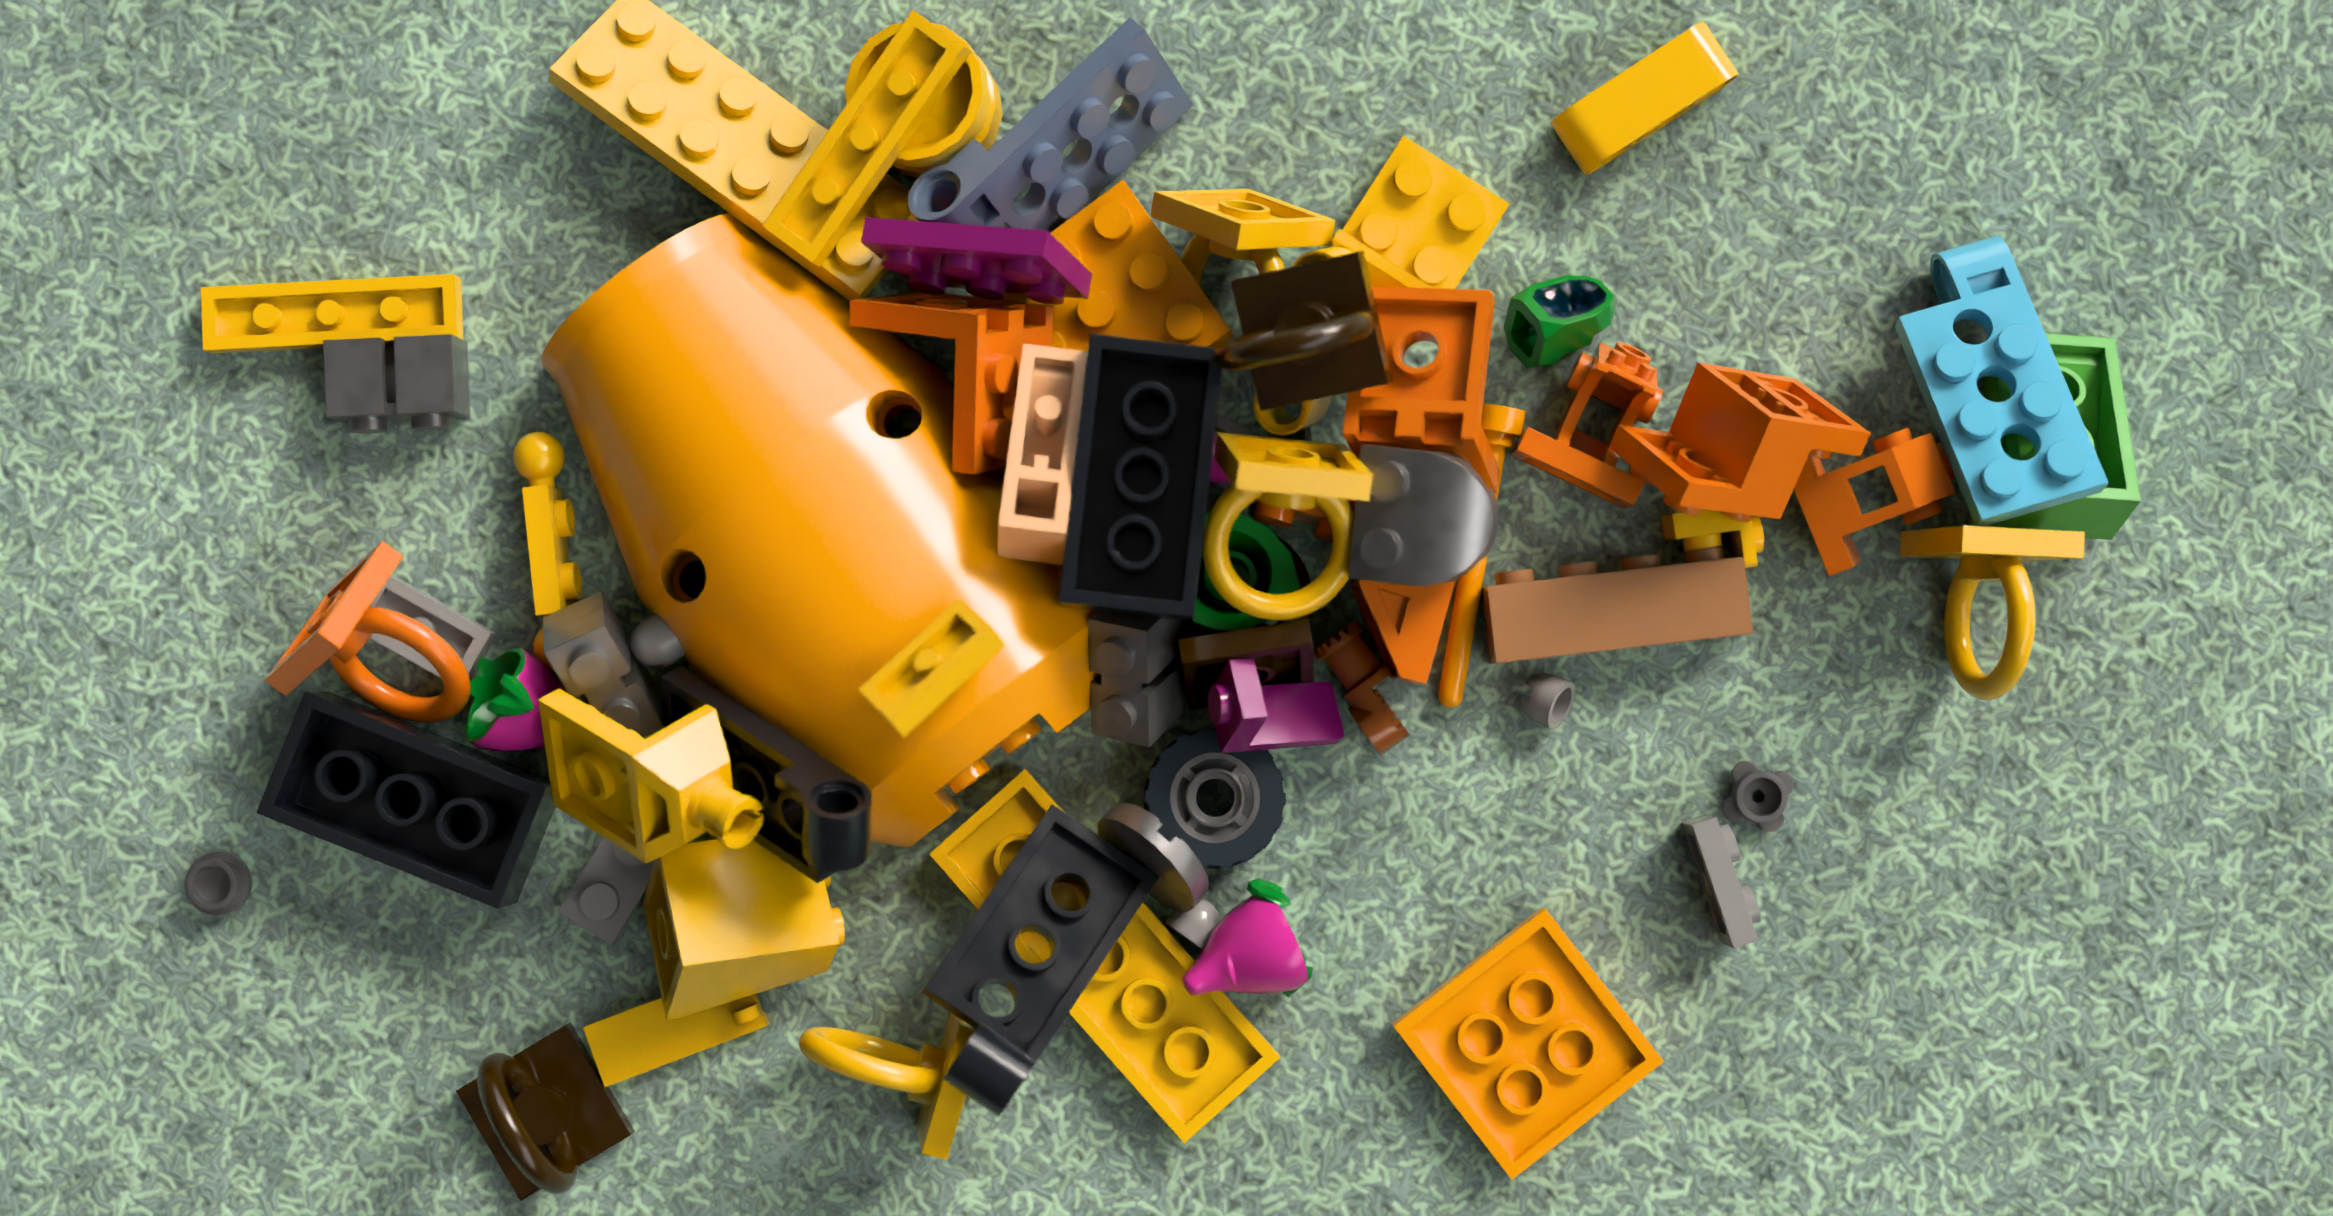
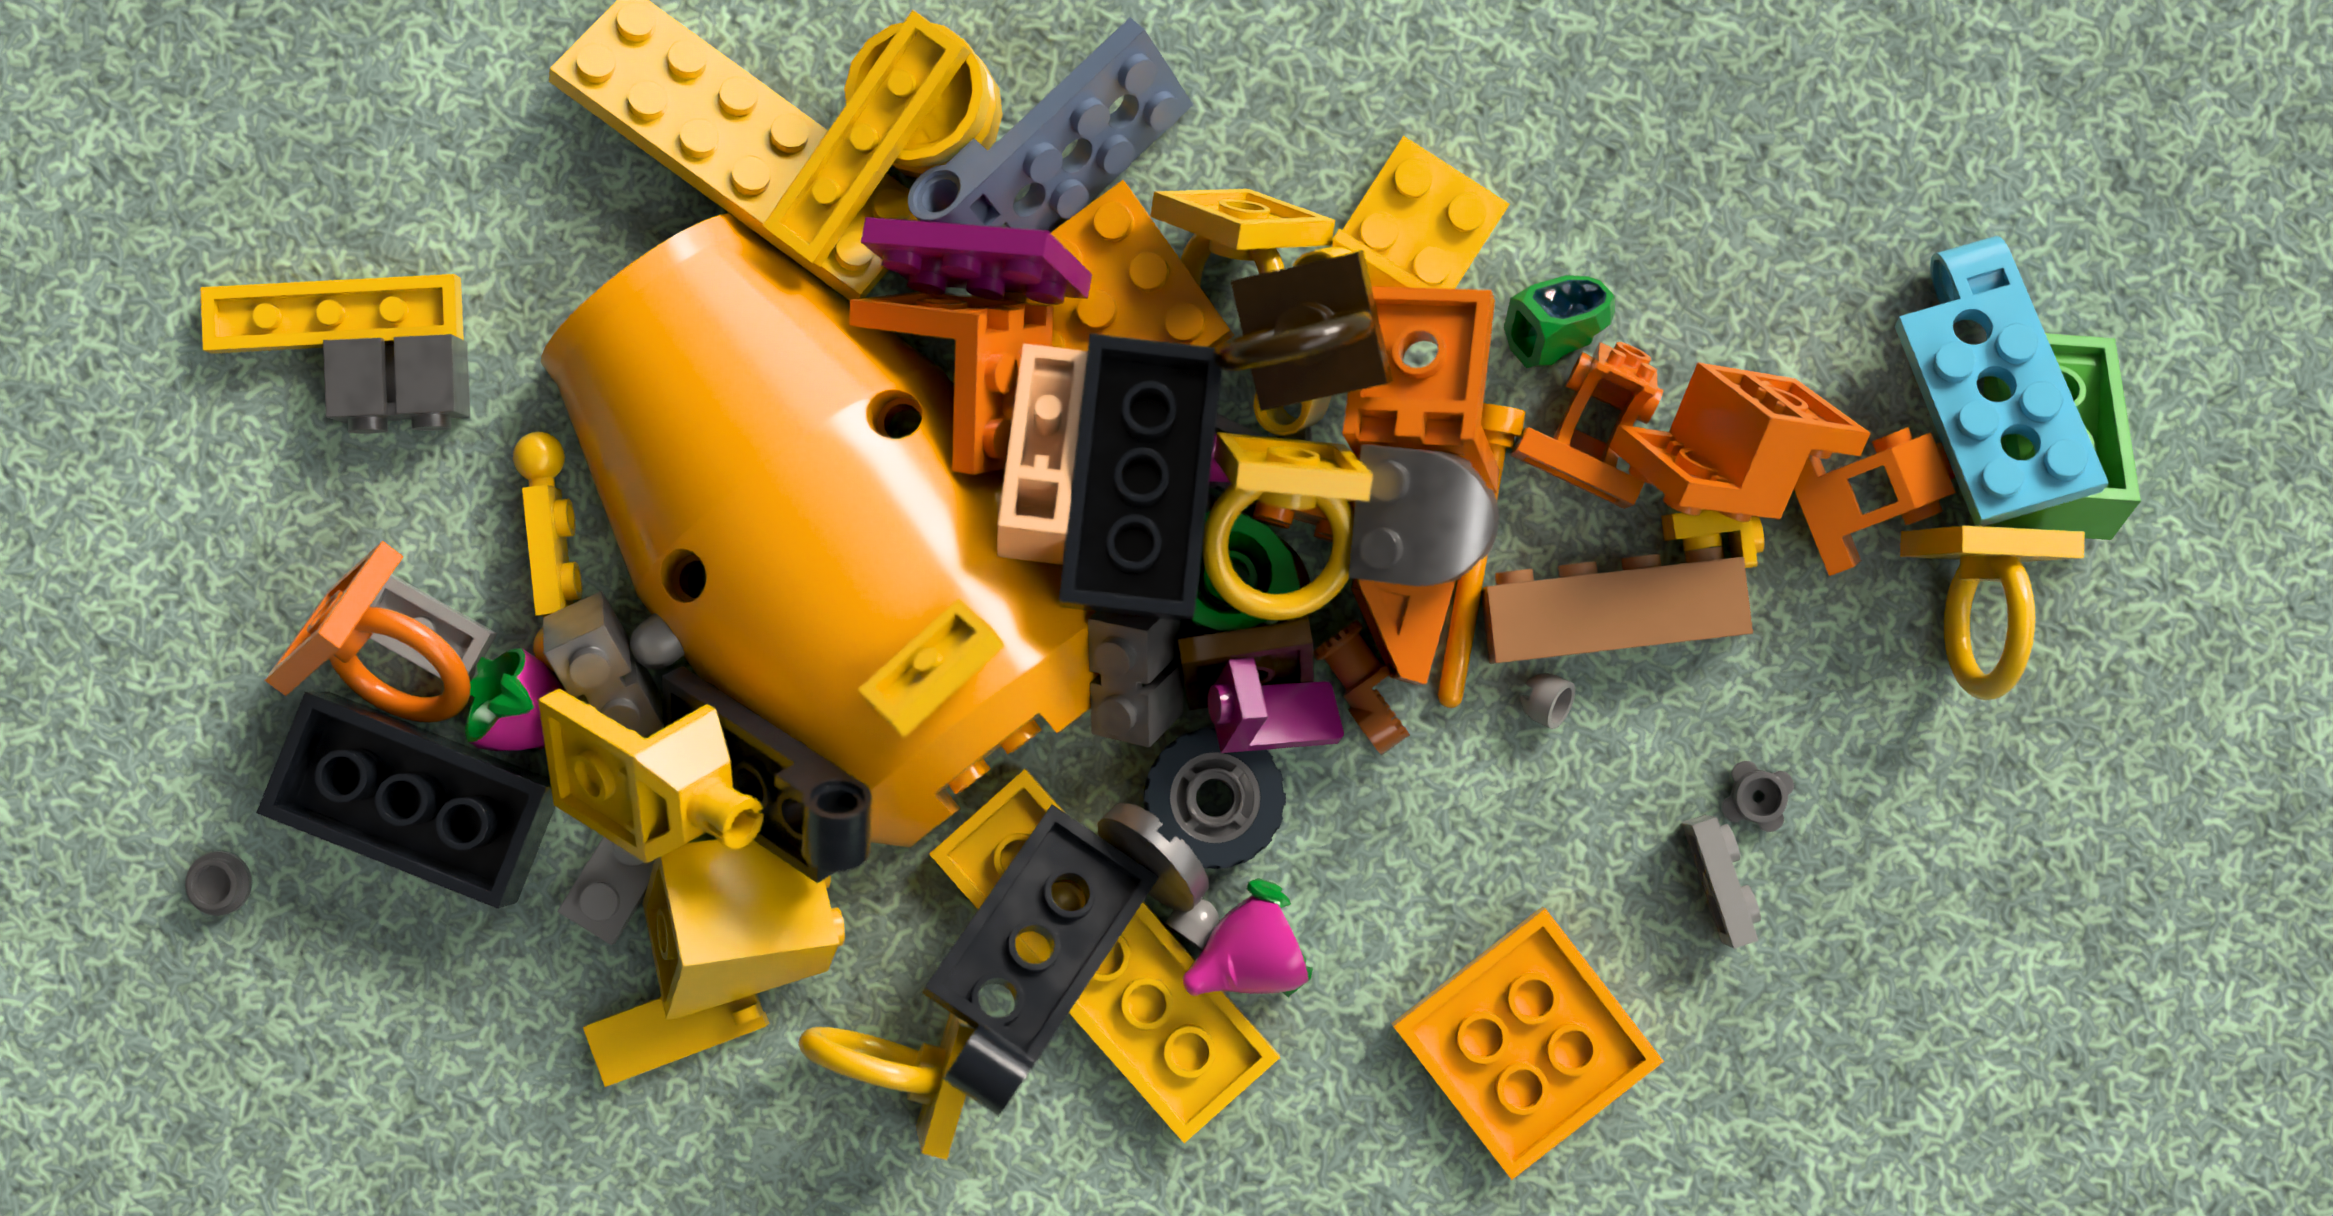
(544, 1112): dark brown tile -> none
(1644, 98): yellow beam -> none

